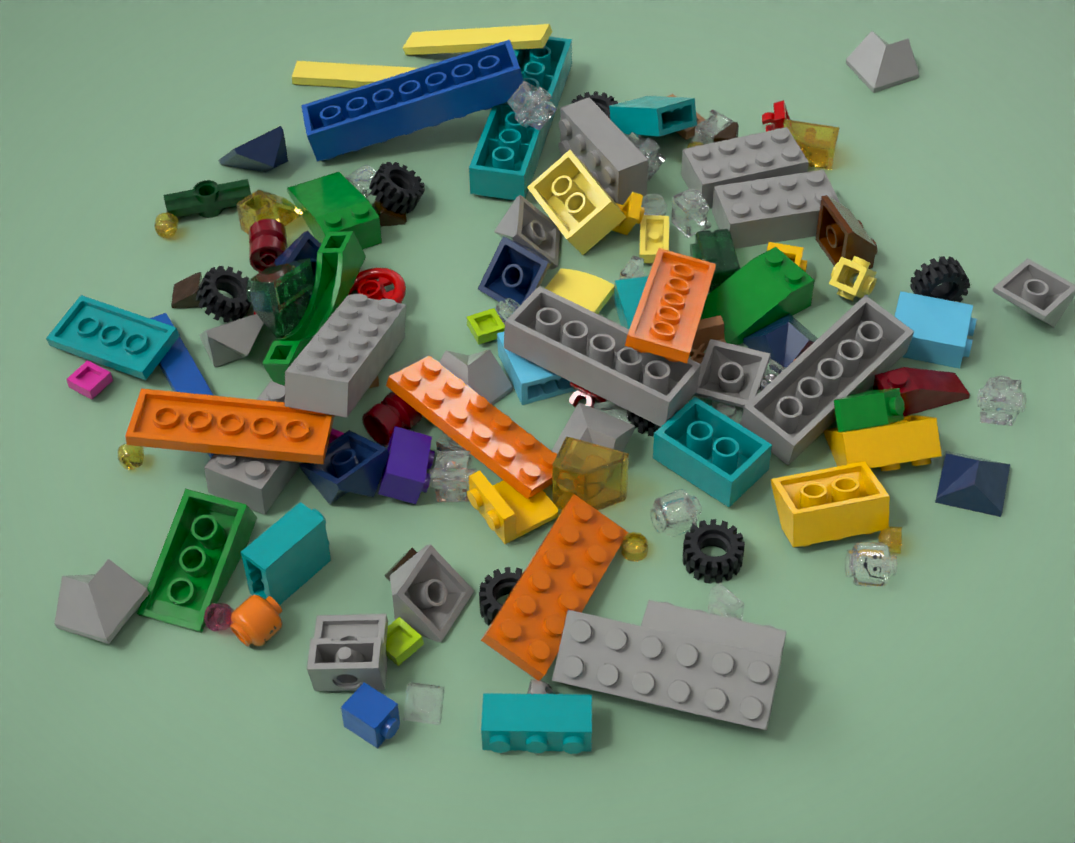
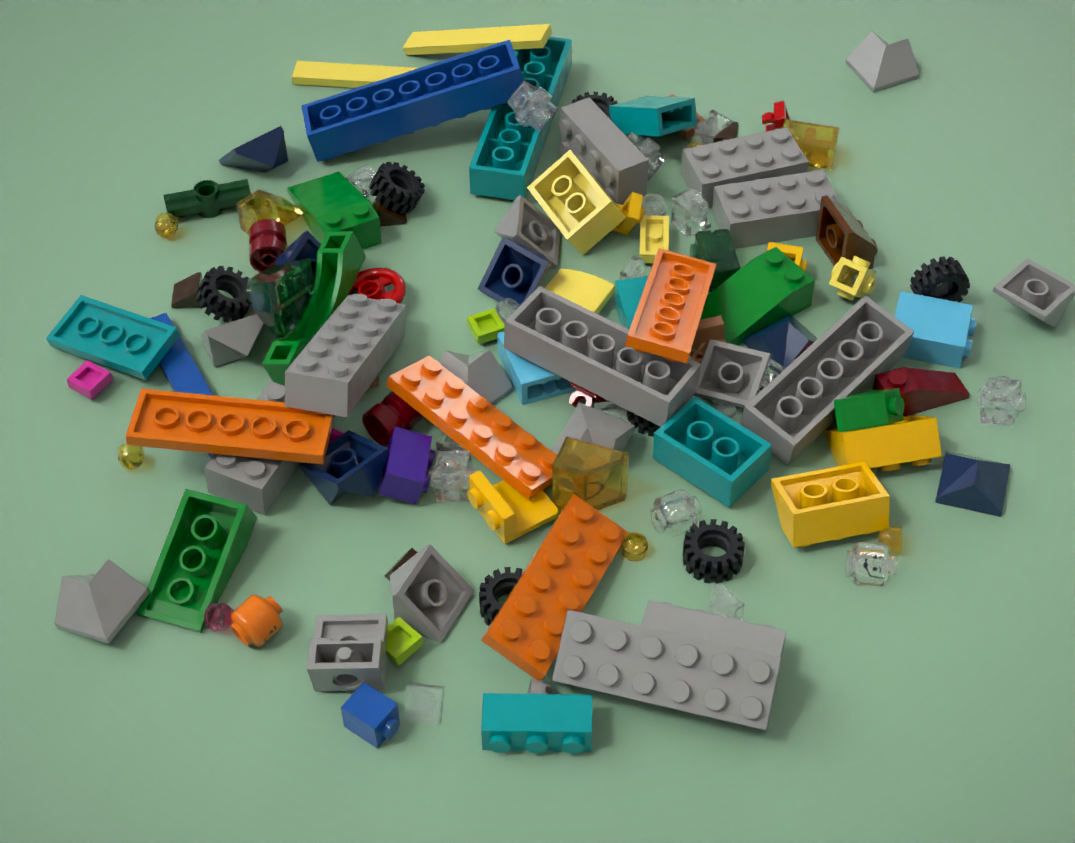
(287, 554): teal brick -> none

